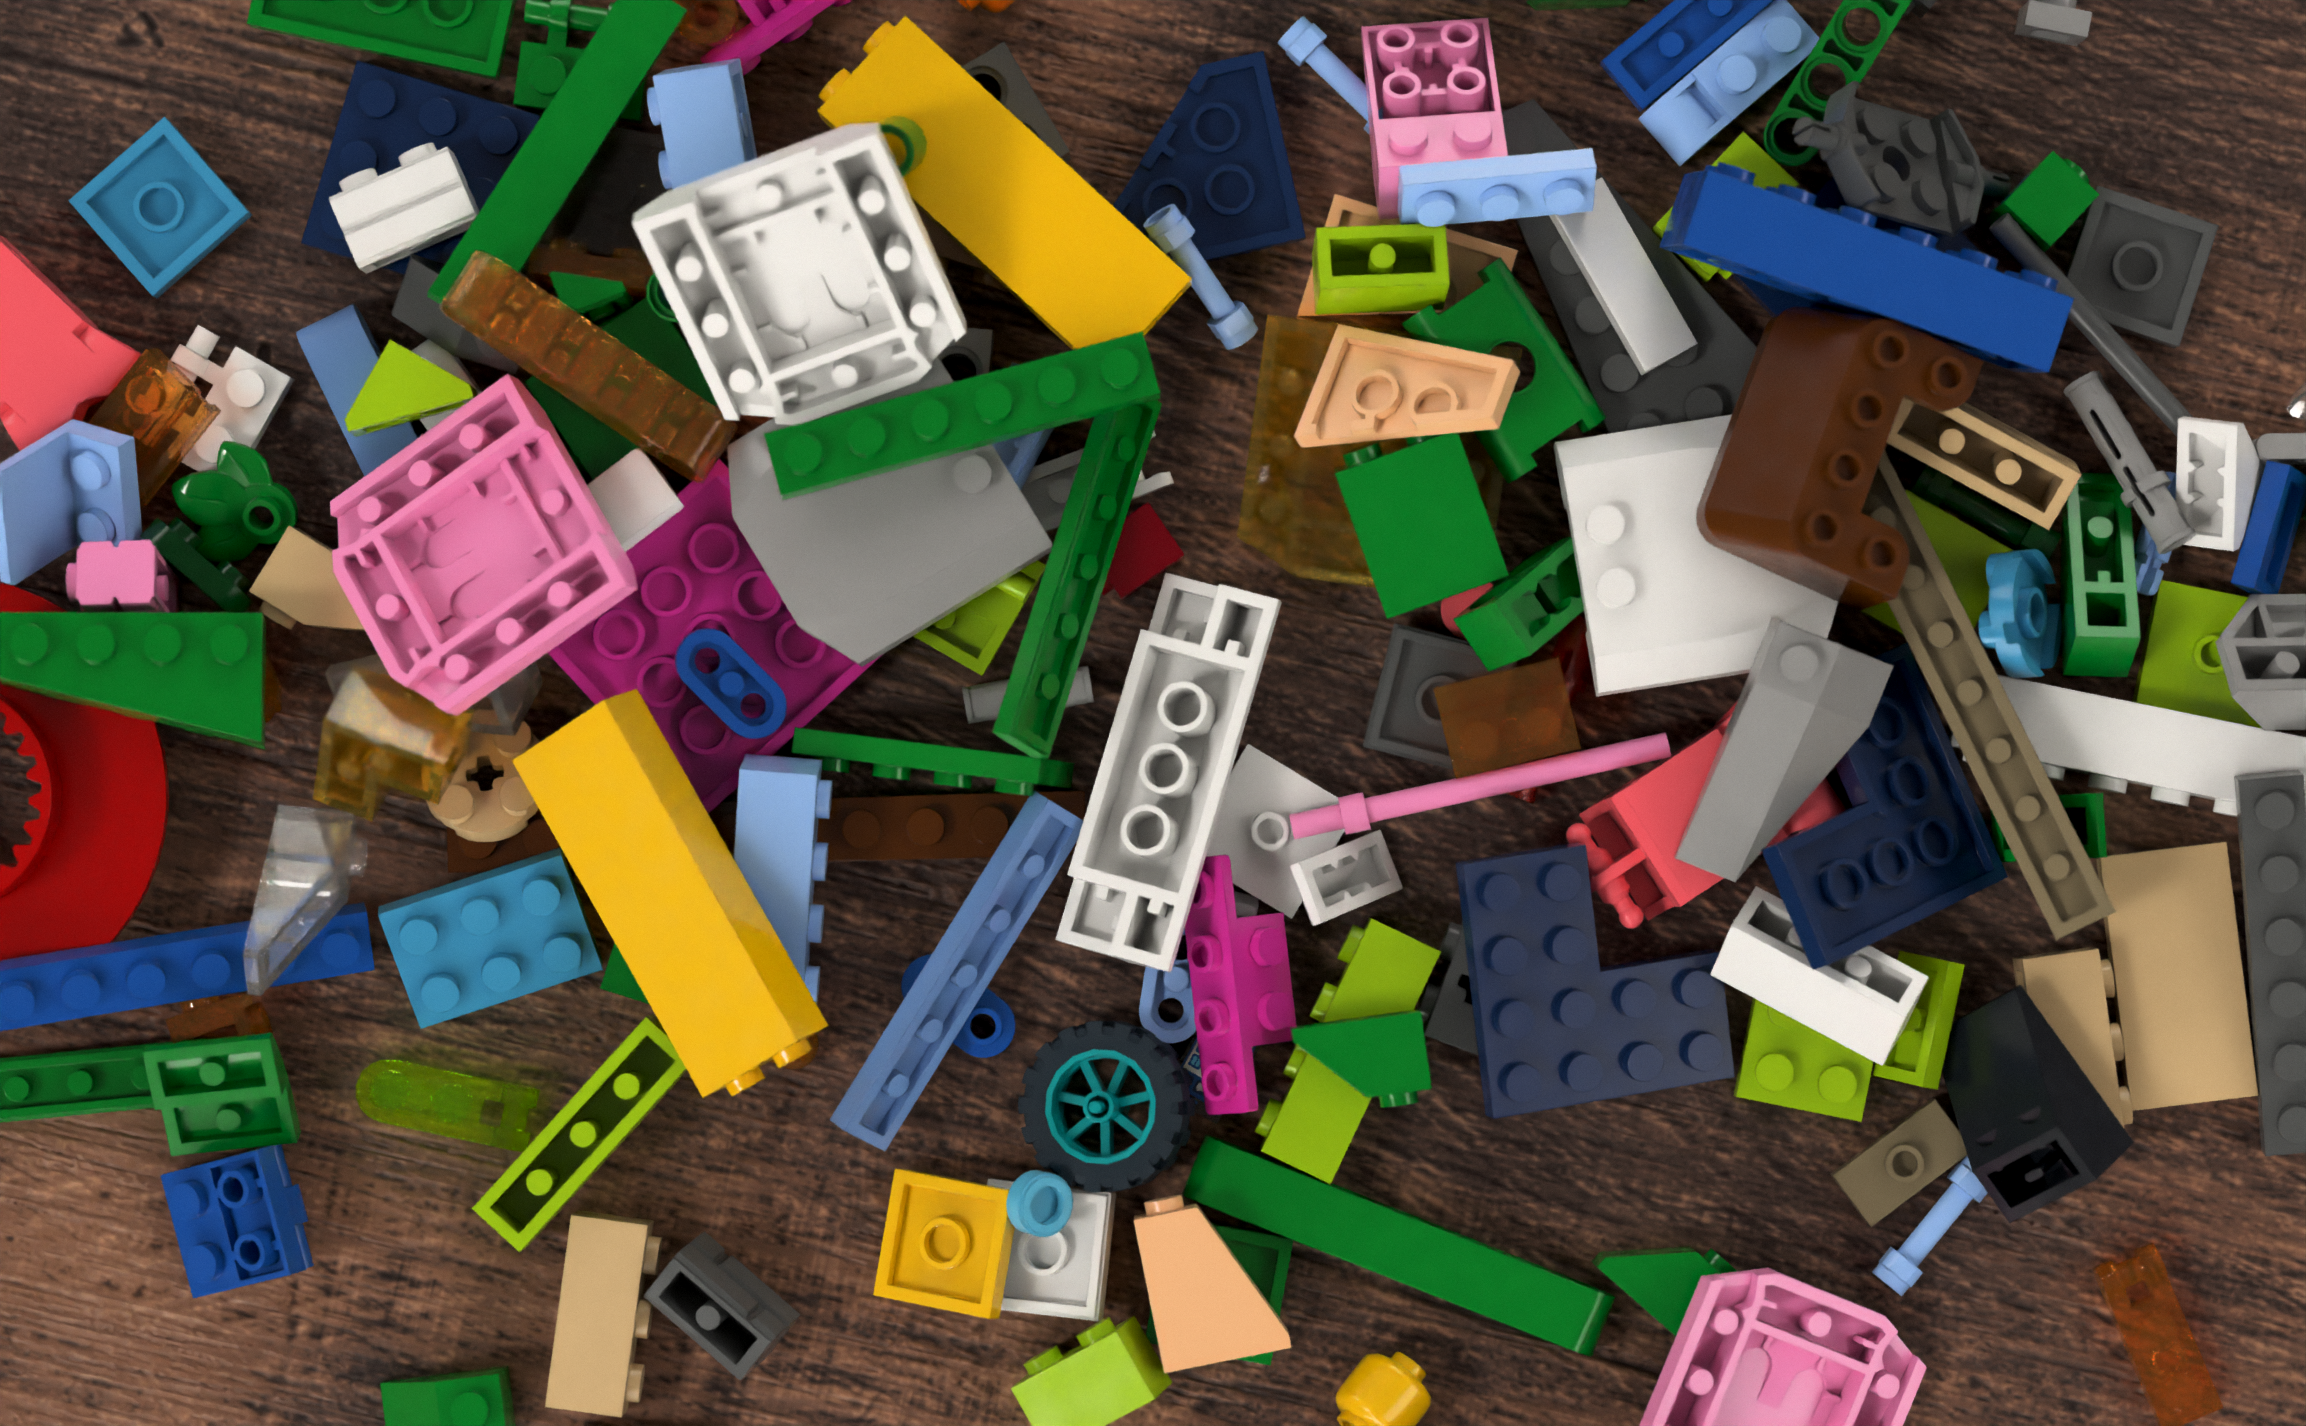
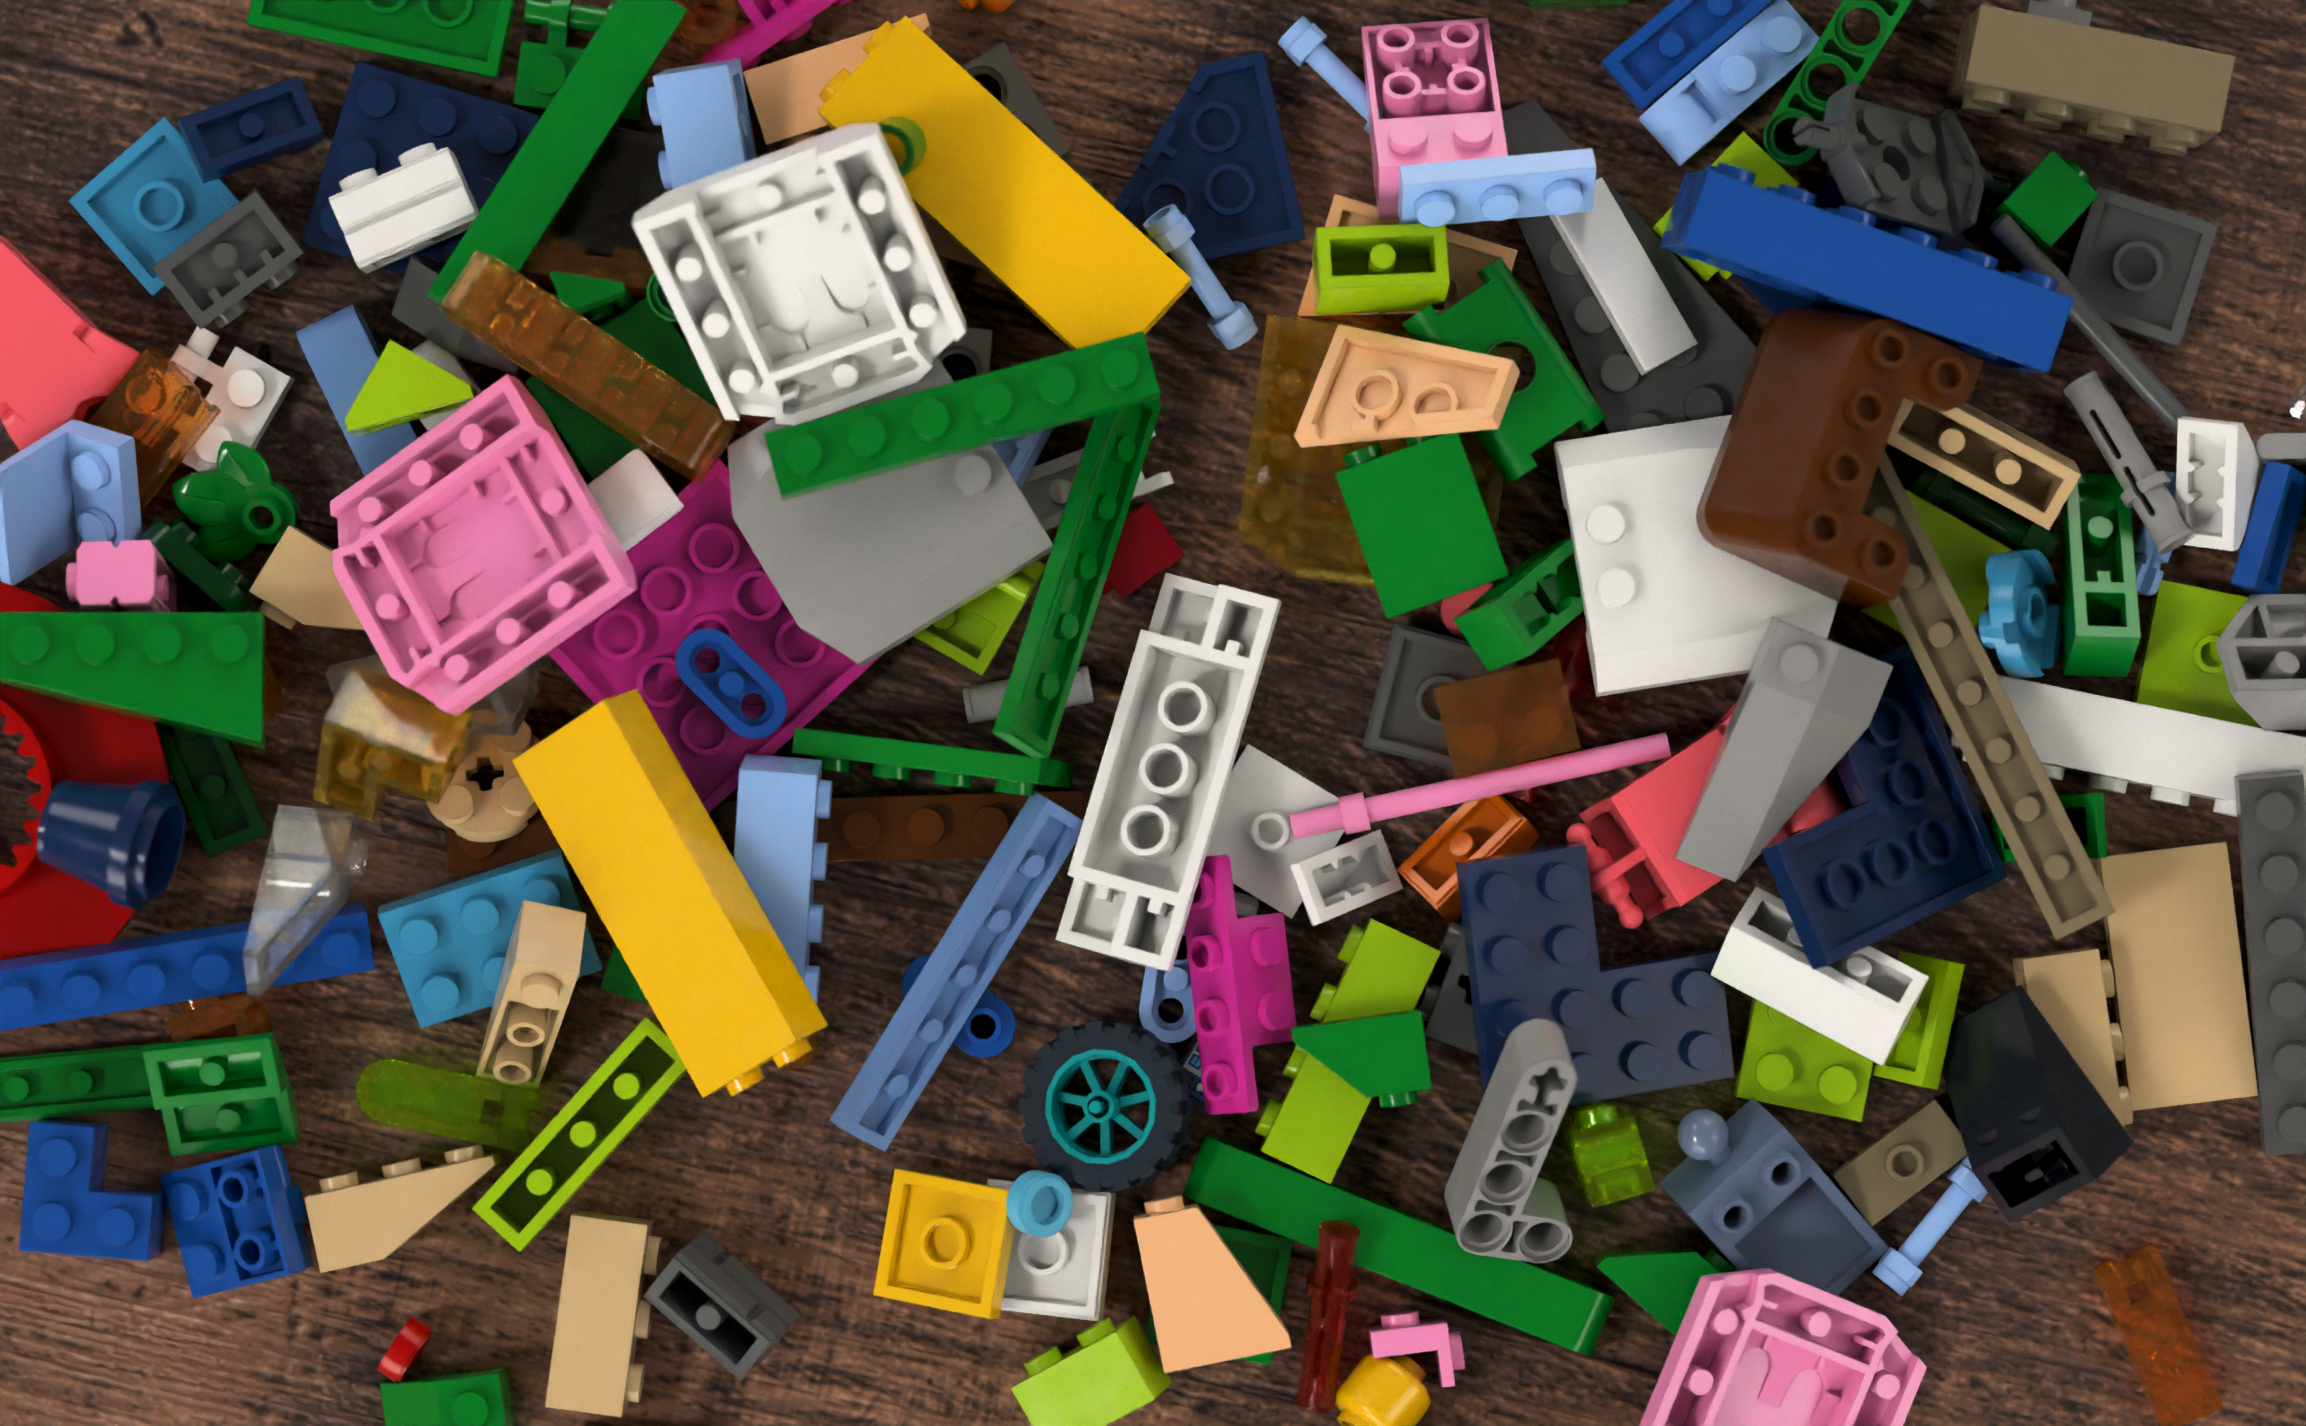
(71, 1208): none -> blue brick
(114, 837): none -> dark blue piece
(213, 789): none -> dark green plate
(229, 261): none -> dark grey bracket
(250, 129): none -> dark blue plate
(375, 1218): none -> tan slope
(405, 1350): none -> red tile
(532, 993): none -> tan slope
(789, 89): none -> light nougat slope
(1330, 1293): none -> clear red pin
(1406, 1334): none -> bright pink bracket
(1472, 832): none -> orange slope
(1494, 1186): none -> light grey beam
(1607, 1154): none -> clear neon green brick
(1768, 1200): none -> sand blue slope
(2089, 79): none -> dark tan brick

